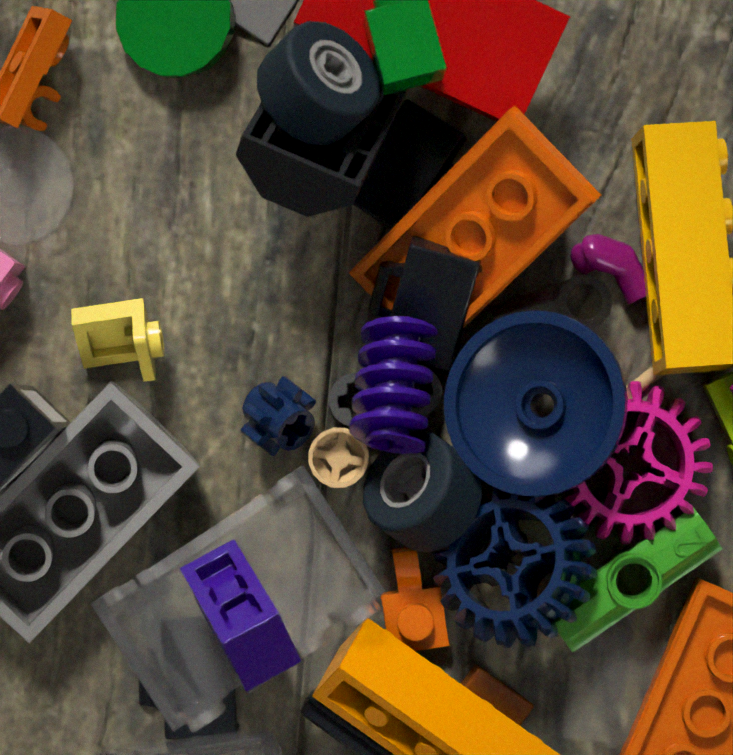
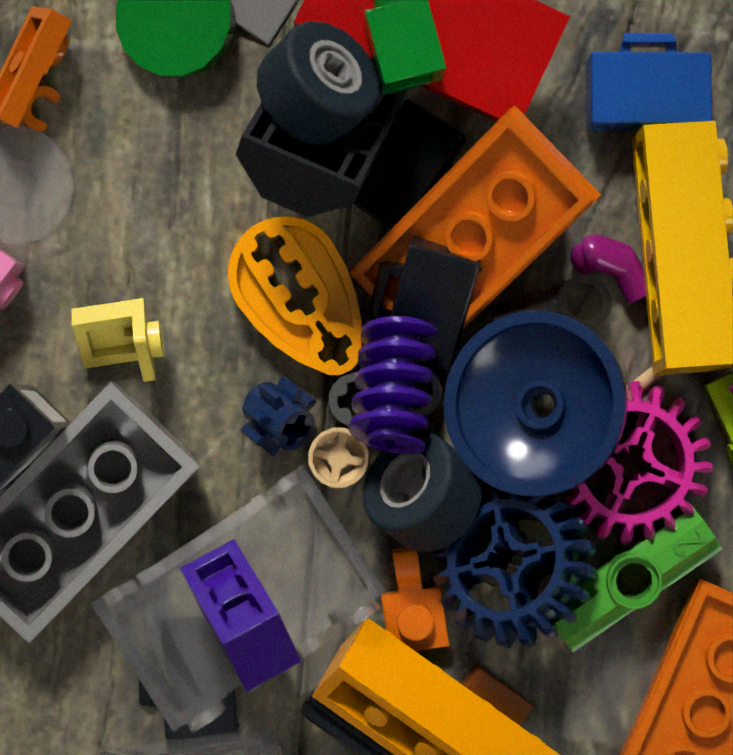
(265, 305): none -> light orange piece
(647, 87): none -> blue piece

